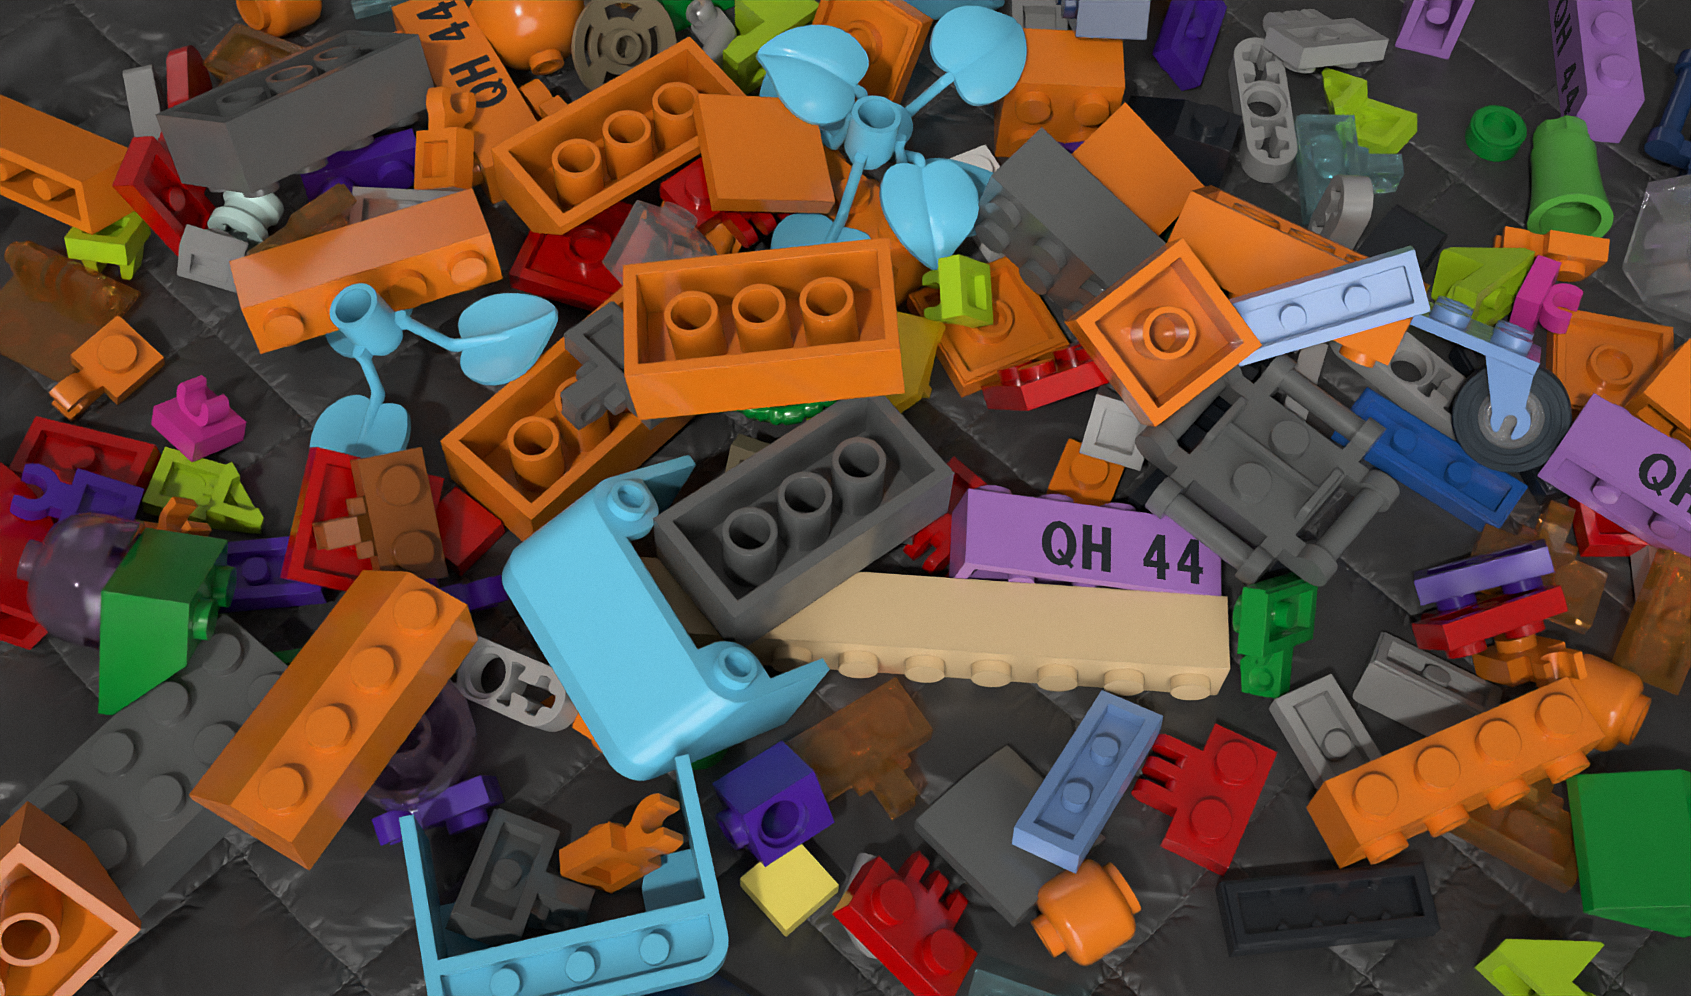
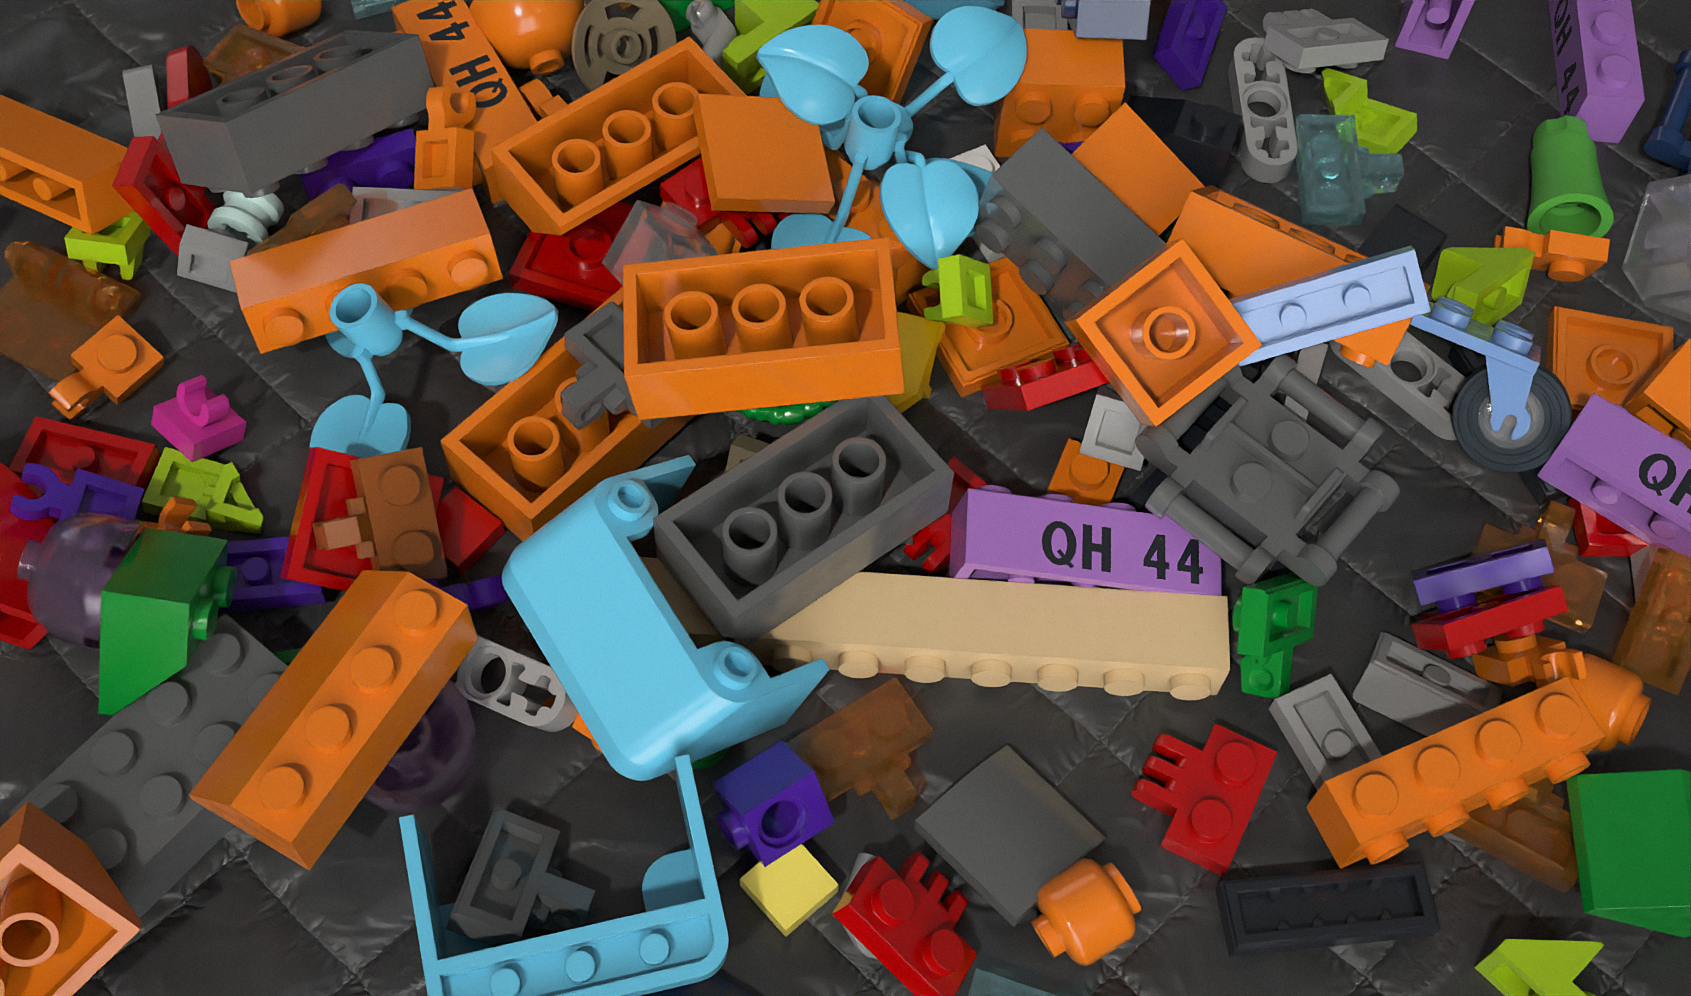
(458, 808): dark purple plate -> none
(621, 854): orange plate -> none
(1087, 781): medium blue plate -> none
(1344, 209): light grey beam -> none
(1436, 465): blue tile -> none
(1495, 133): green tile -> none
(1540, 297): dark pink tile -> none

